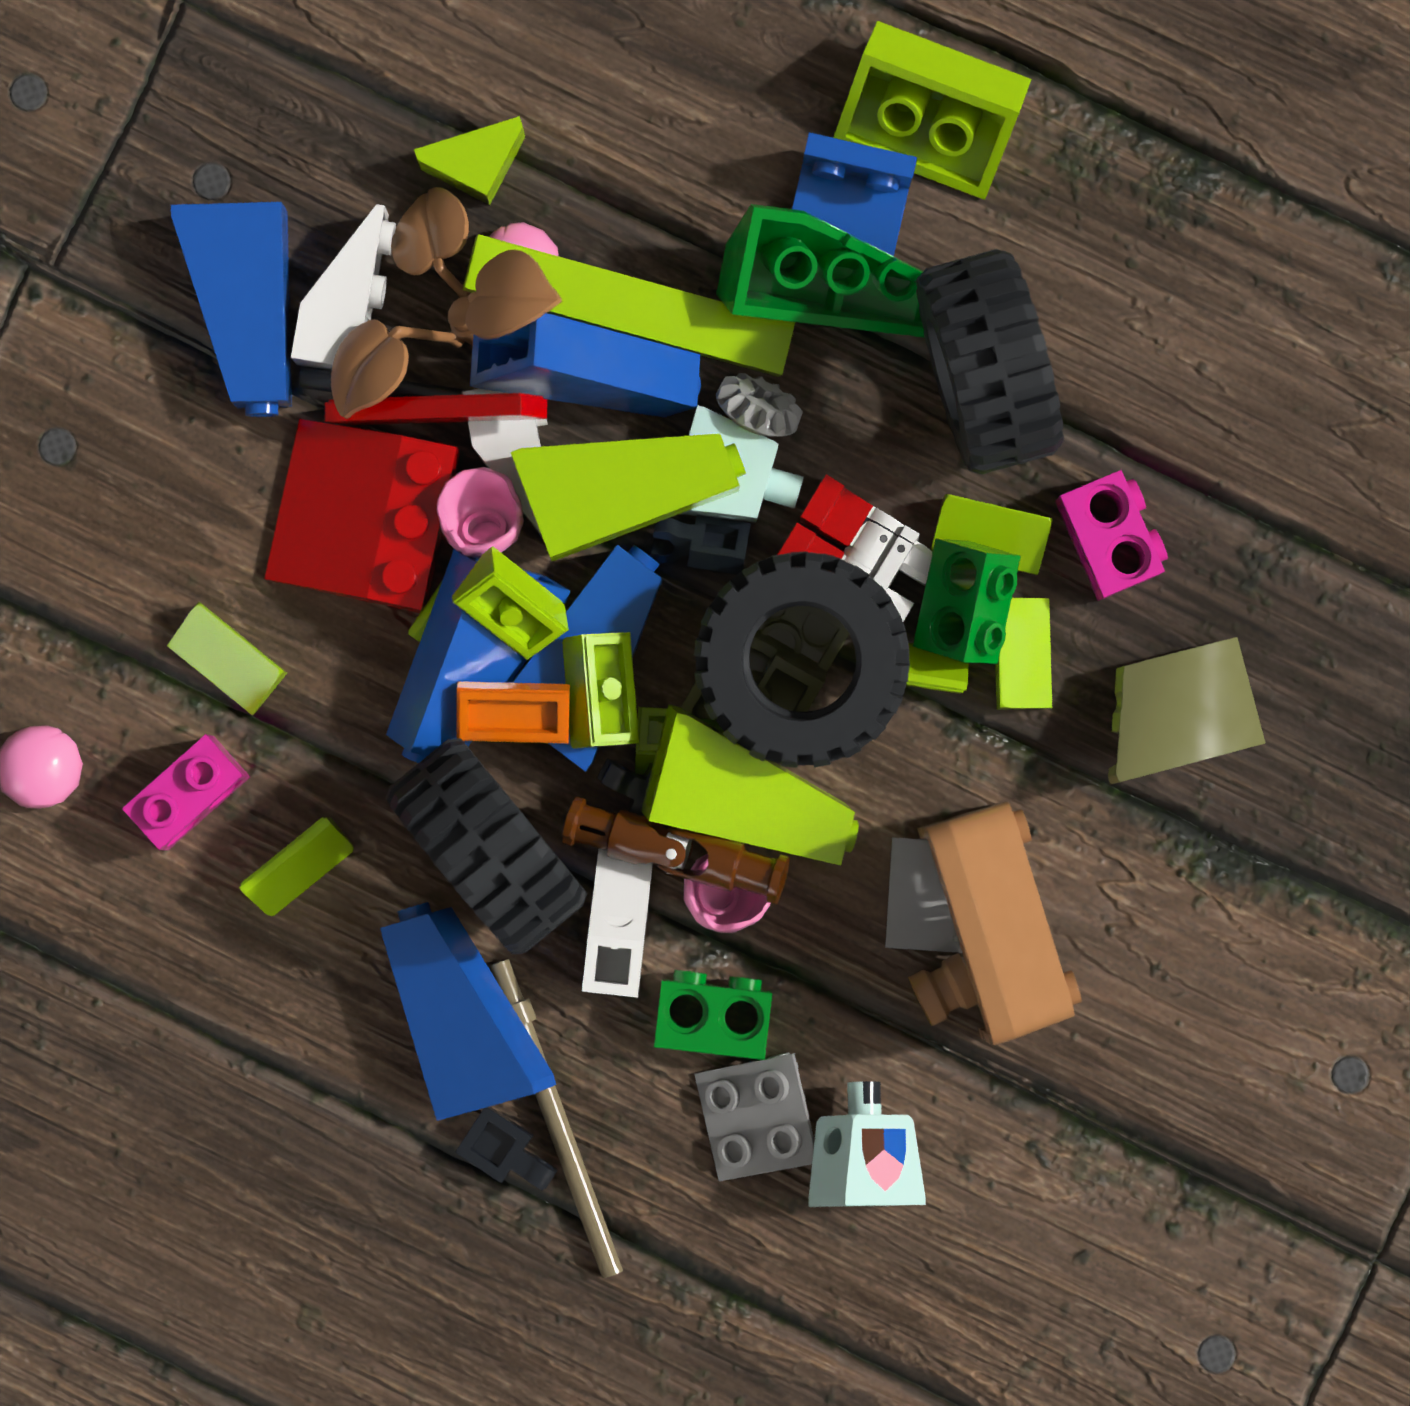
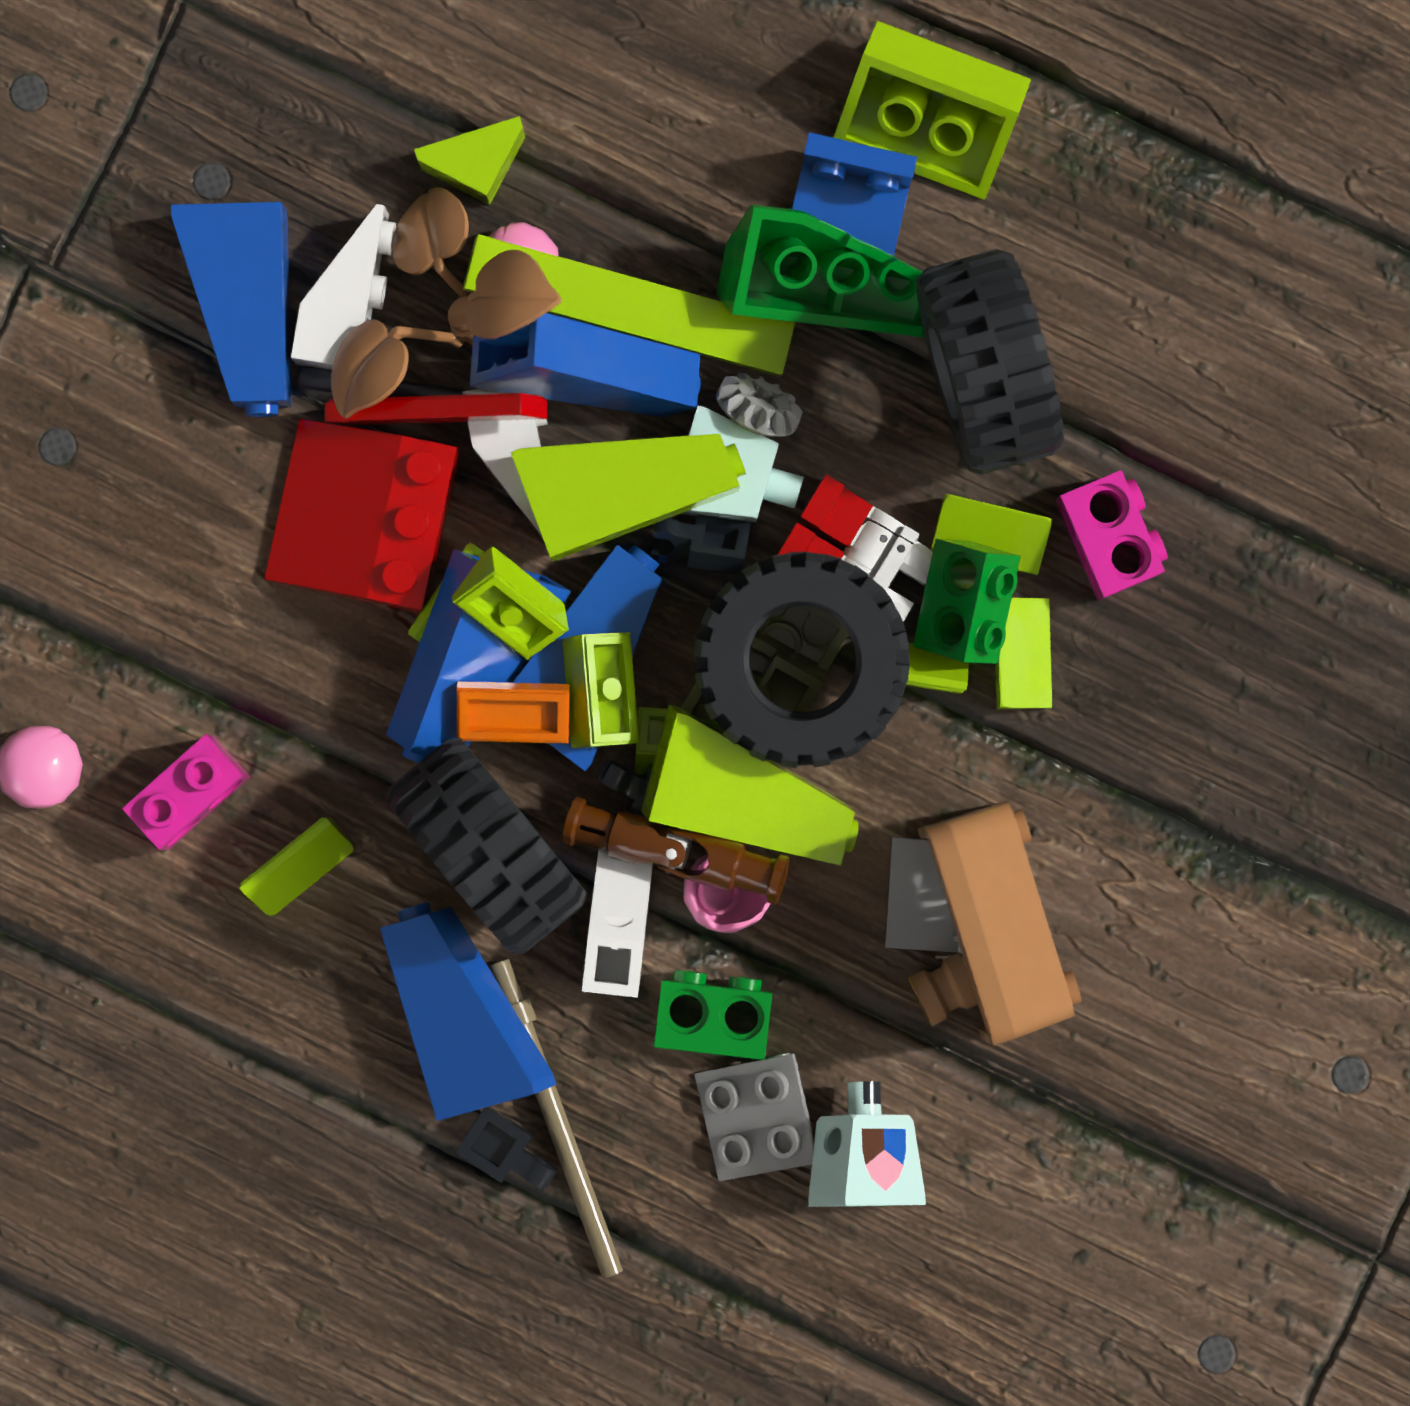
(226, 658): lime slope -> none
(479, 511): bright pink hair -> none
(1183, 710): olive slope -> none

